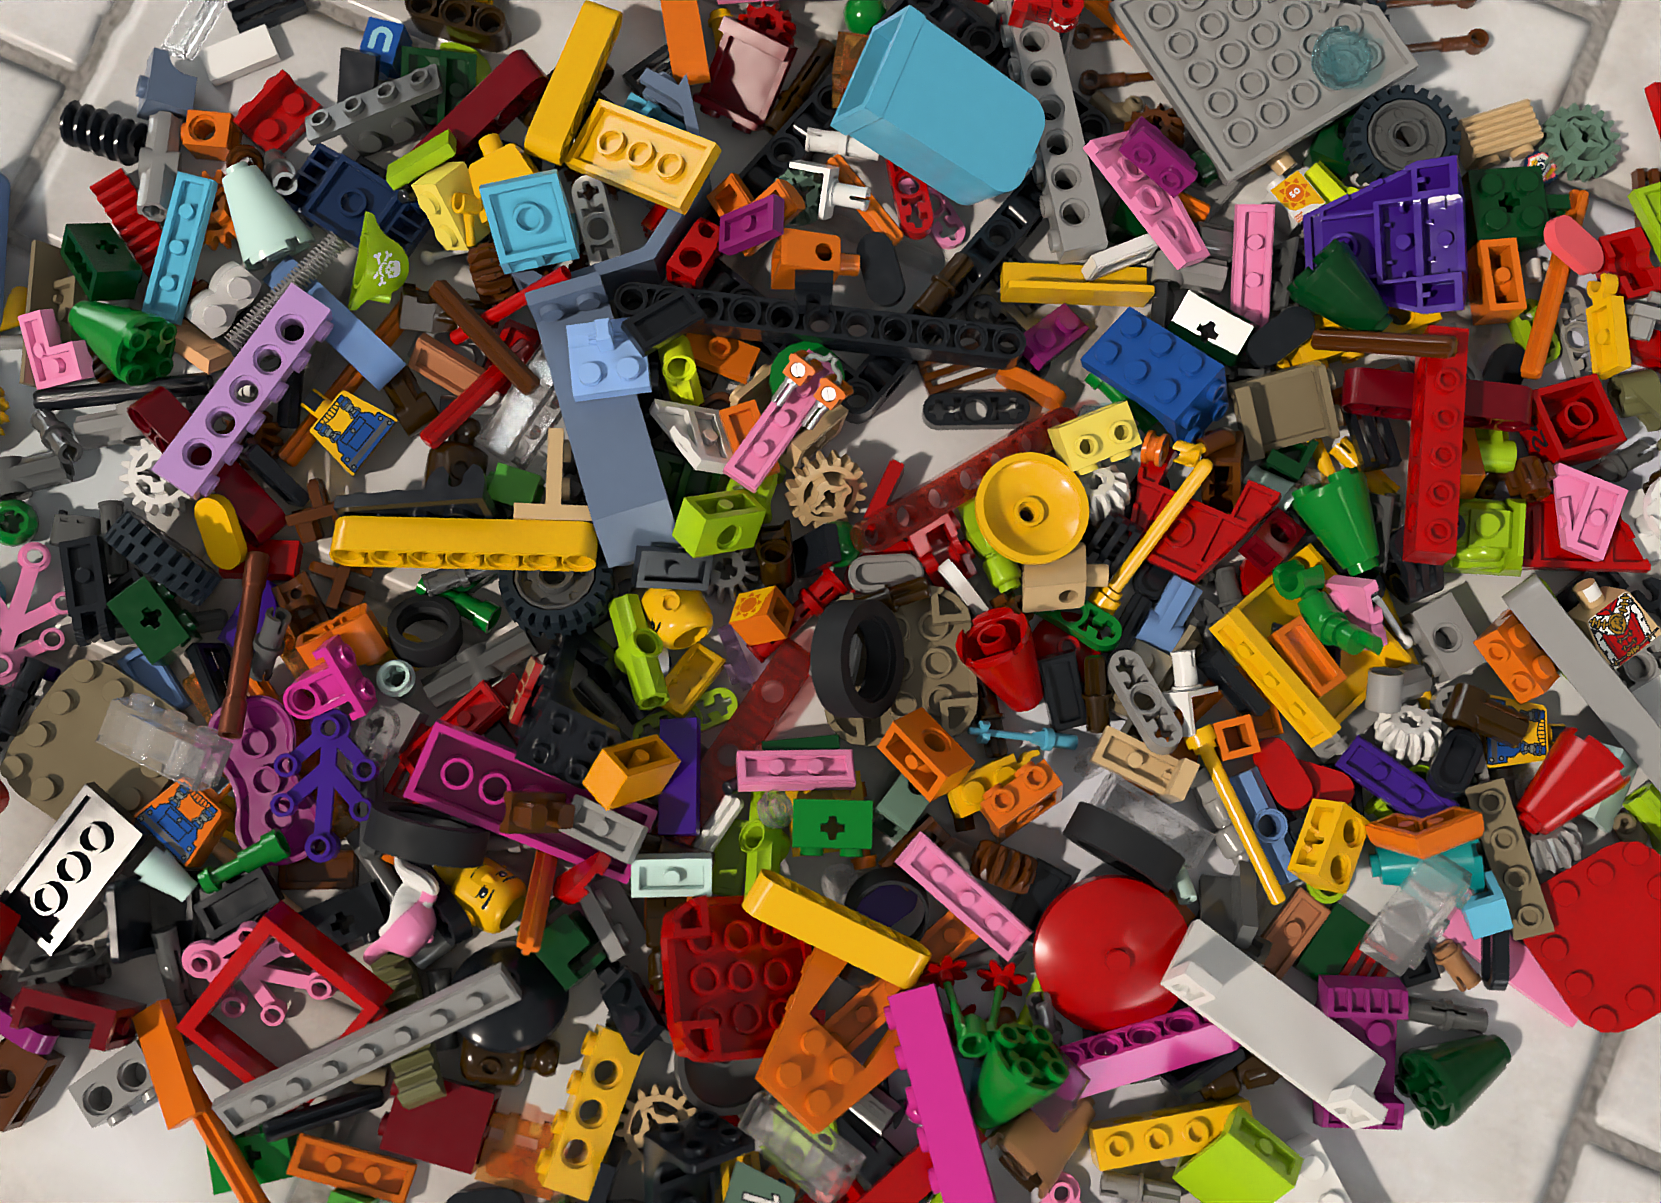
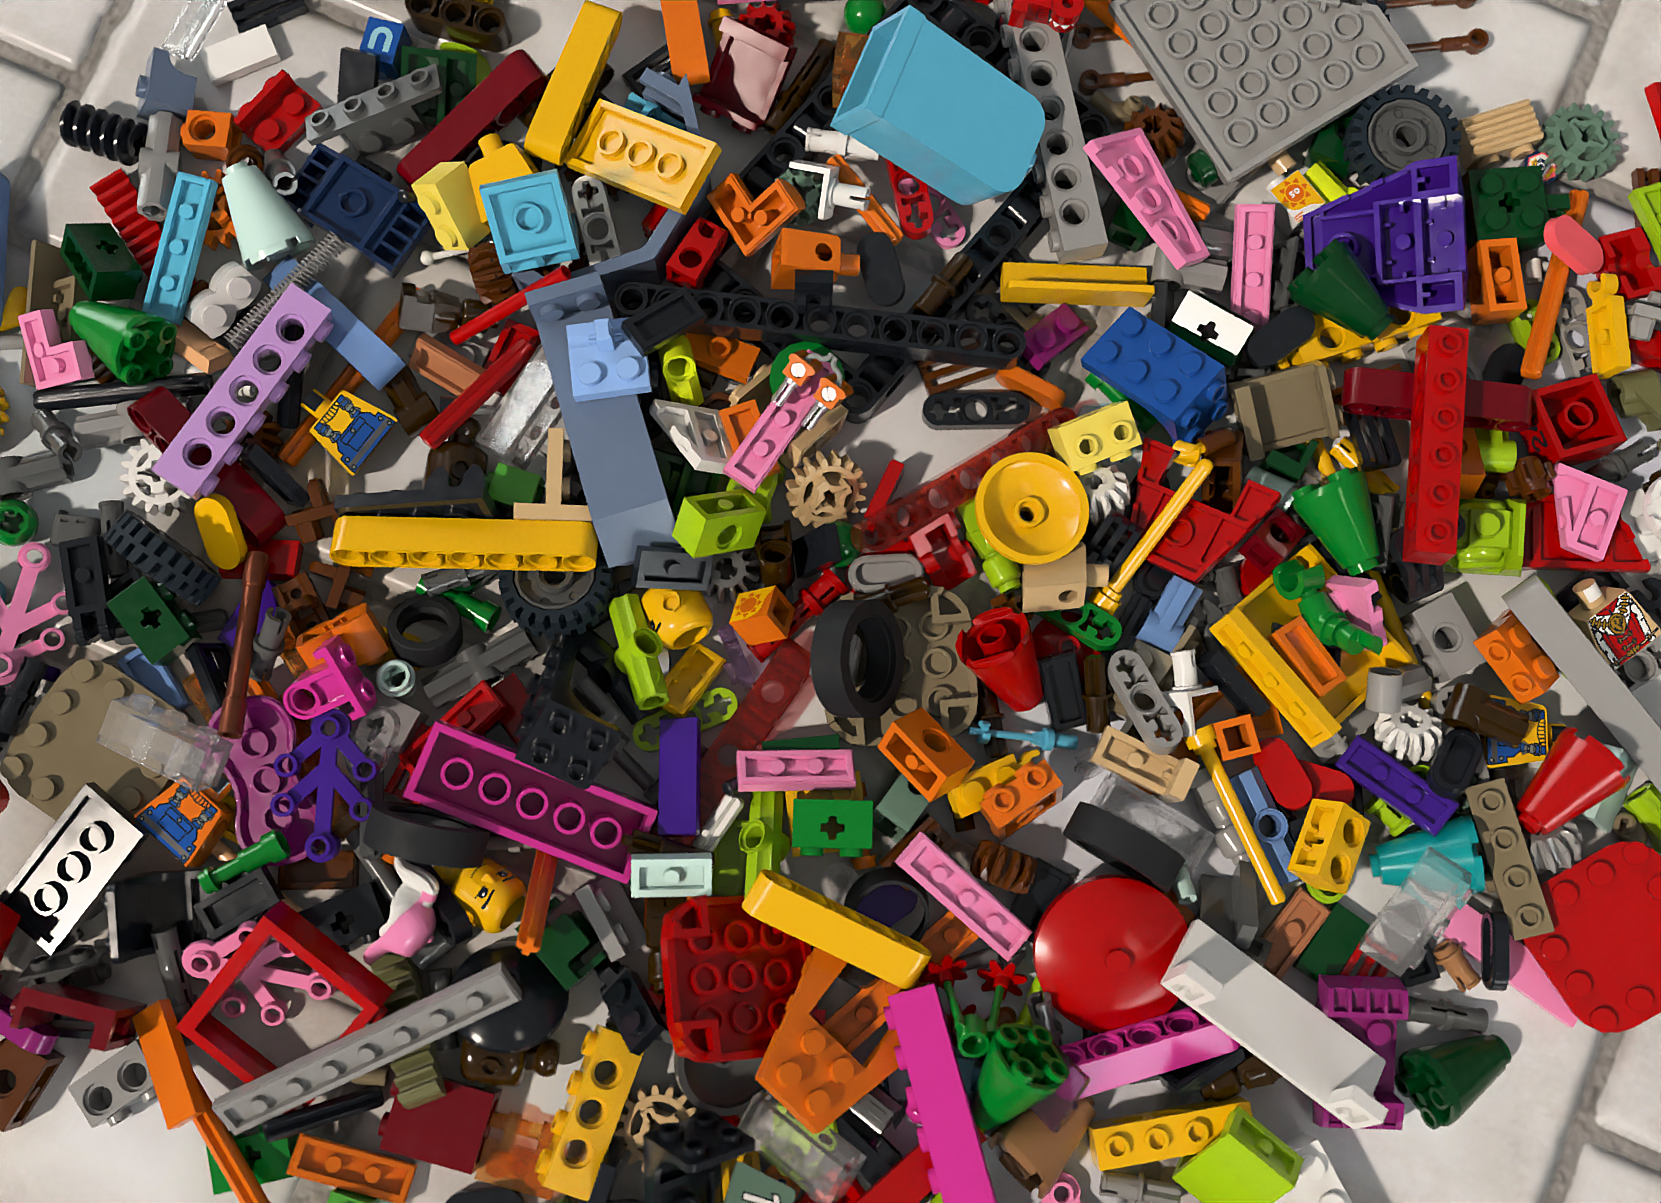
(165, 874): light aqua cone -> none
(379, 266): lime hat -> none
(421, 160): lime tile -> none
(469, 206): yellow hand -> none
(484, 337): reddish brown axle -> none
(524, 689): red piece -> none
(536, 812): reddish brown hips -> none
(571, 884): red tile -> none
(606, 830): light grey plate -> none
(631, 771): light orange brick -> none
(751, 225): magenta plate -> none
(775, 809): clear plate -> none
(962, 588): white tile -> none
(1119, 257): white tile -> none
(1155, 448): orange bush -> none
(1158, 157): magenta bracket -> none
(1341, 58): clear light blue hair -> none
(1385, 343): reddish brown axle -> none
(1405, 640): white hinge -> none
(1426, 835): orange brick -> none
(1487, 911): medium azure panel -> none

